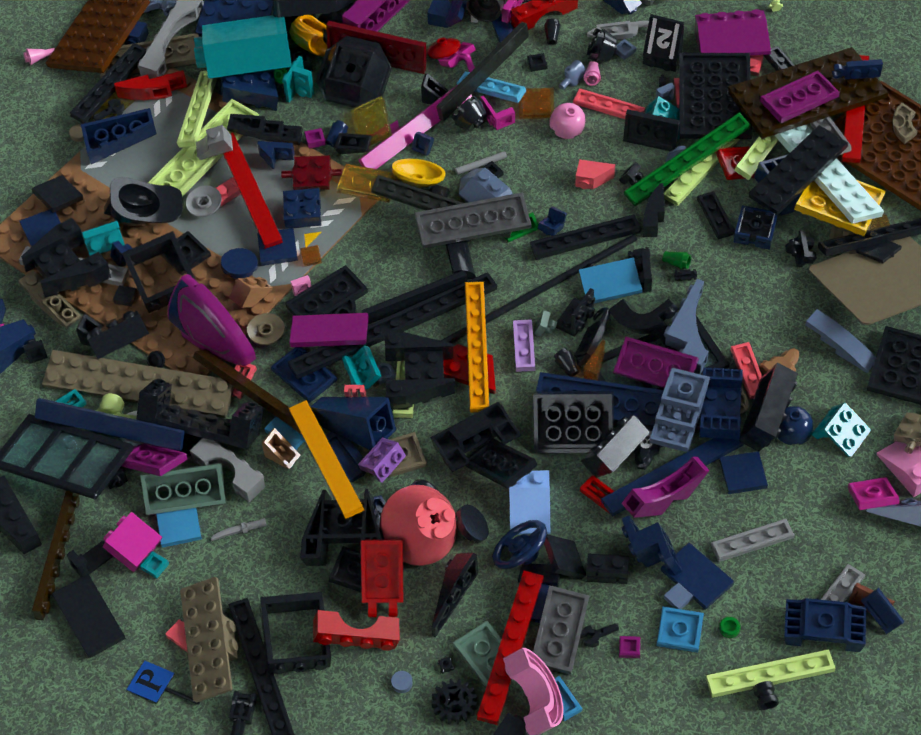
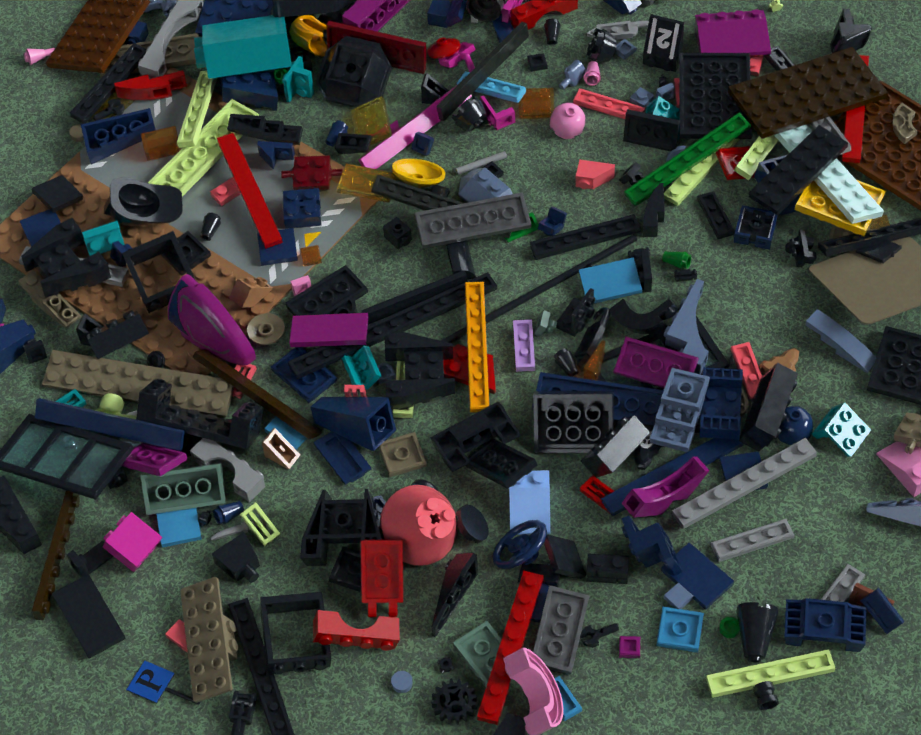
(125, 295): black tile -> none
(154, 564): teal tile -> none
(160, 143): none -> clear orange brick
(203, 195): light grey dish -> none
(205, 518): none -> black piece
(210, 225): none -> black cone
(214, 143): light grey arch -> none
(227, 512): none -> dark blue cone
(238, 559): none -> black torso
(239, 263): dark blue tile -> none
(276, 533): none -> yellowish green tile
(315, 138): magenta plate -> none
(326, 459): light orange tile -> none
(382, 459): medium lavender bracket -> none
(397, 233): none -> black brick
(642, 97): none -> sand blue plate
(744, 483): none -> light grey plate
(756, 628): none -> black cone
(799, 96): magenta tile -> none
(849, 34): none -> black piece
(858, 69): dark blue plate -> none
(873, 493): dark pink plate -> none

